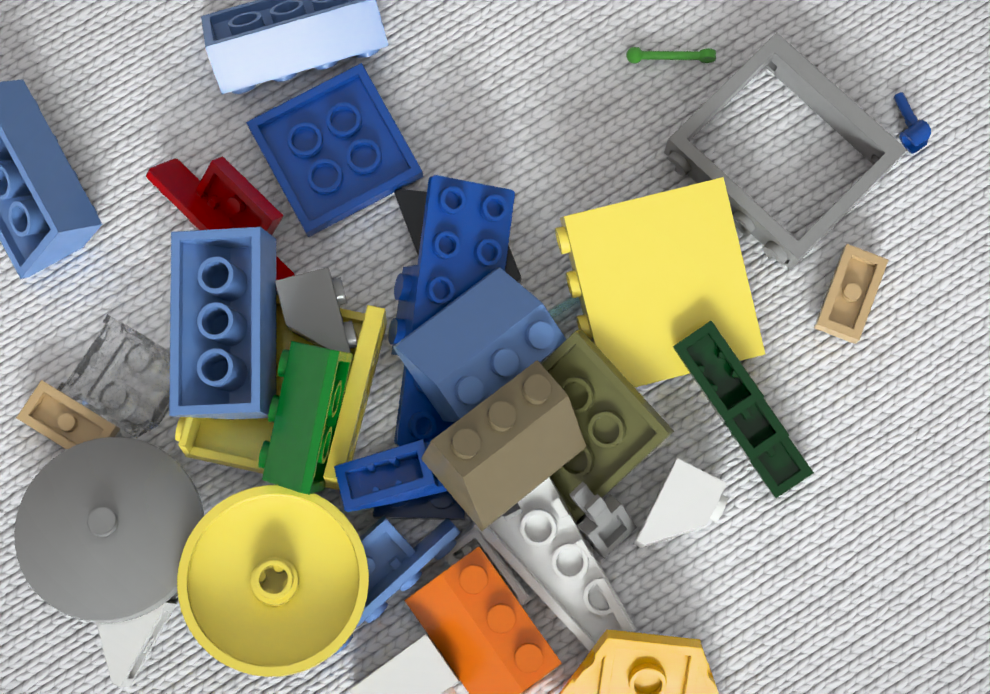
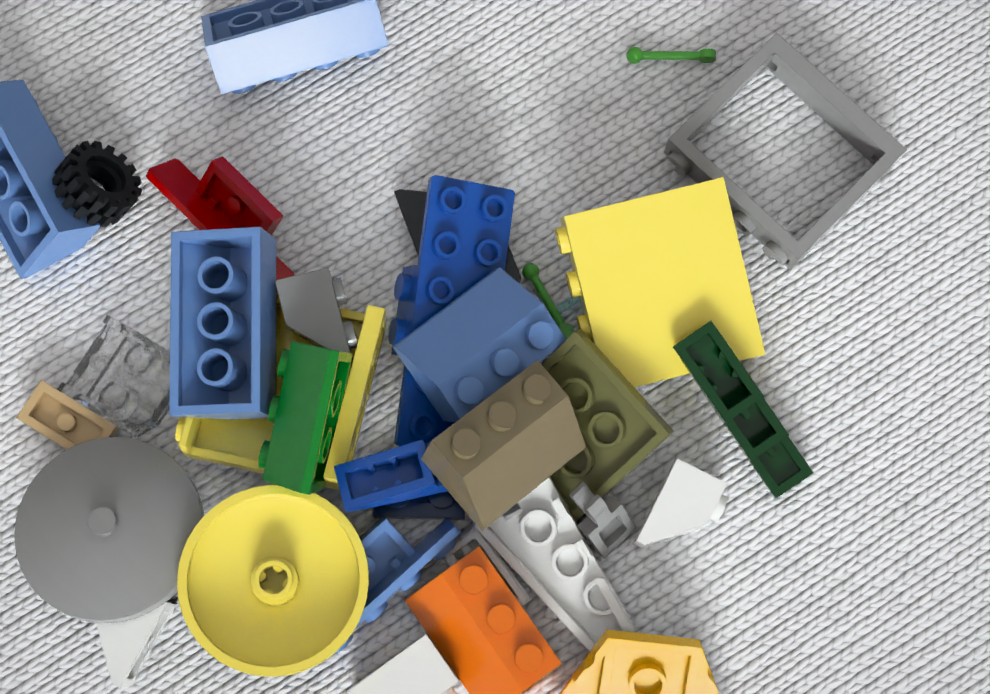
(88, 199): none -> black tyre
(335, 149): blue plate -> none
(531, 272): none -> bright green hinge
(851, 293): tan plate -> none
(918, 131): blue hand -> none

